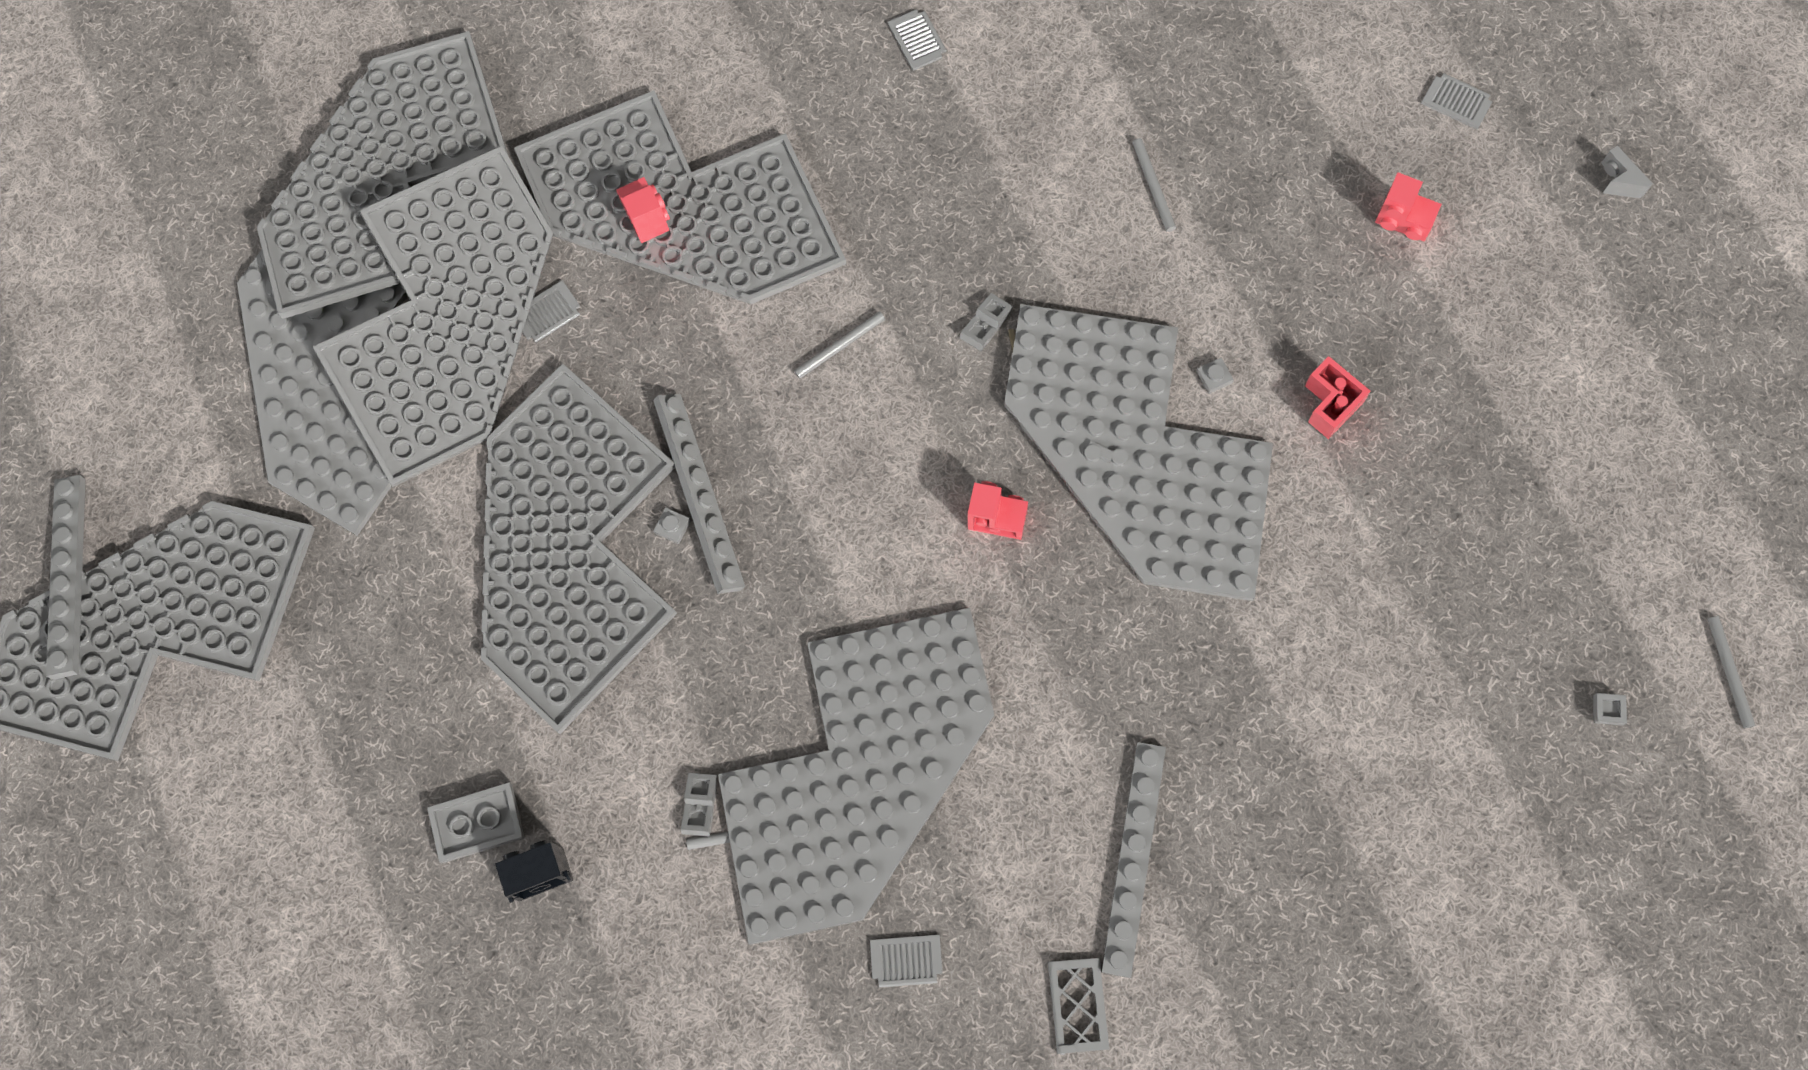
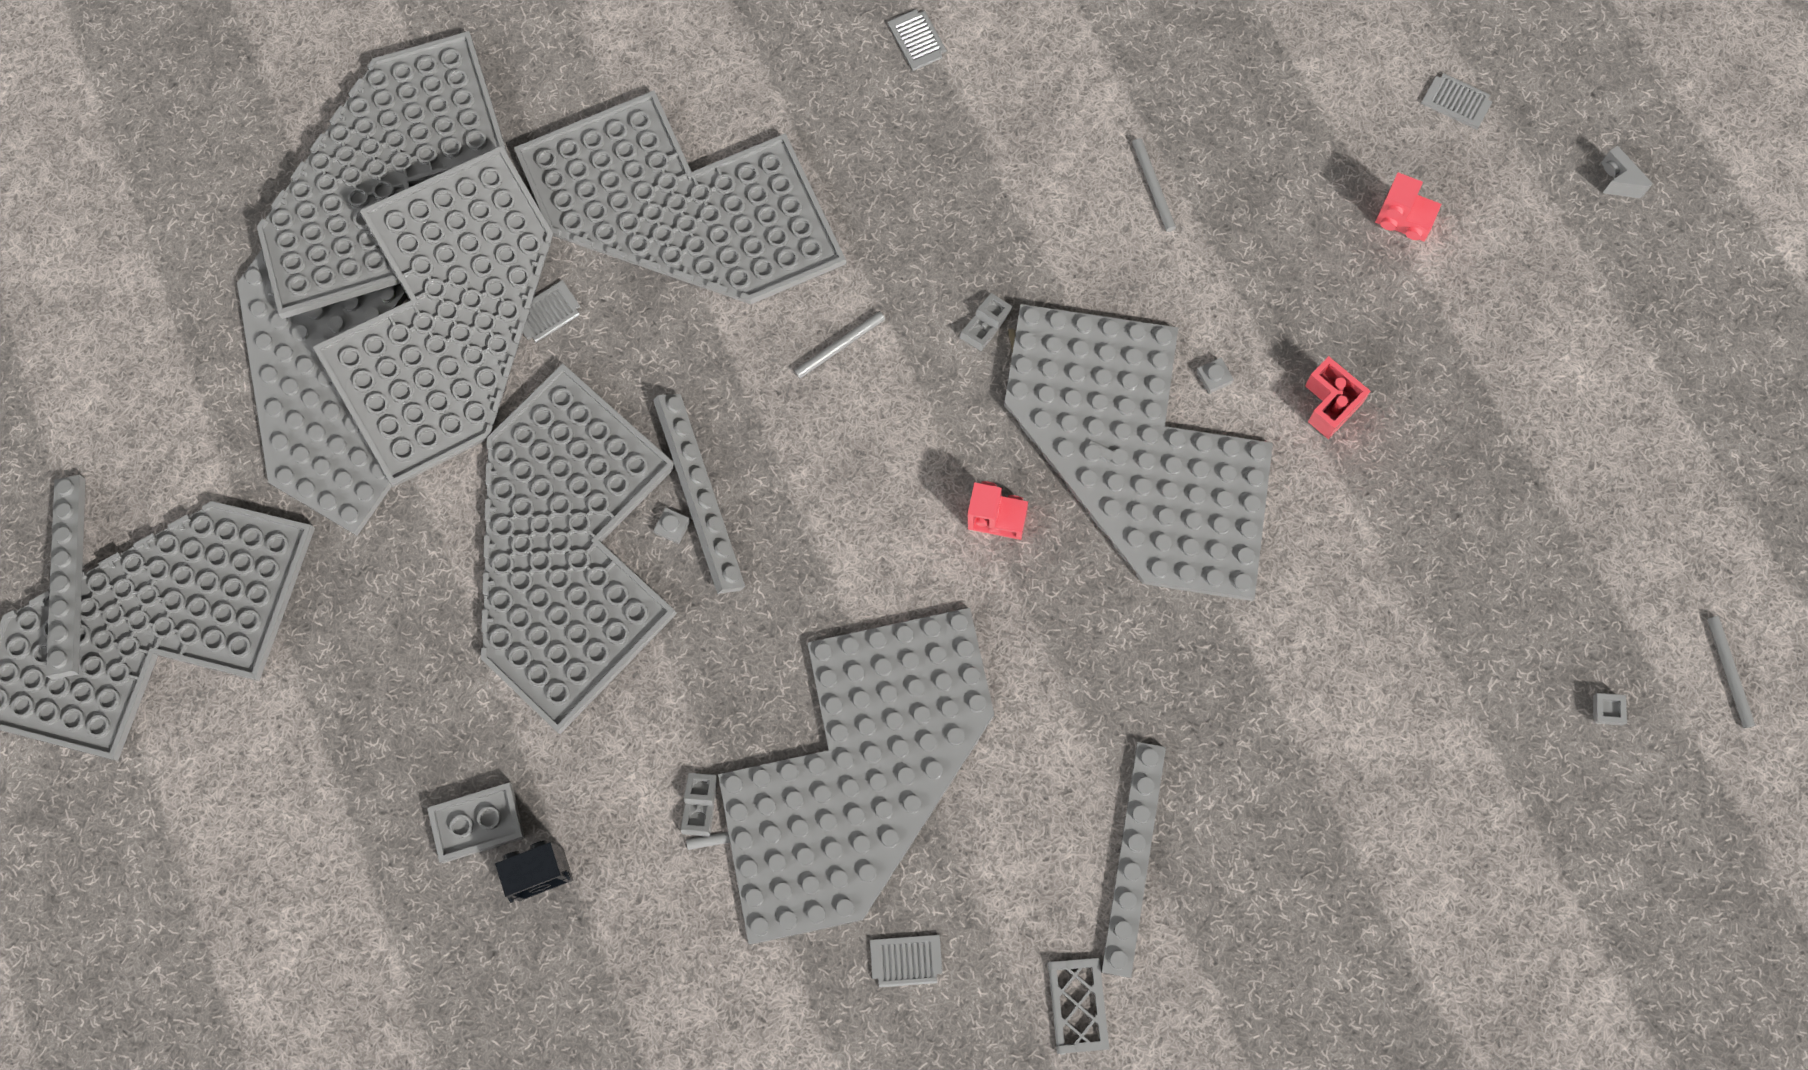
(644, 209): coral brick -> none

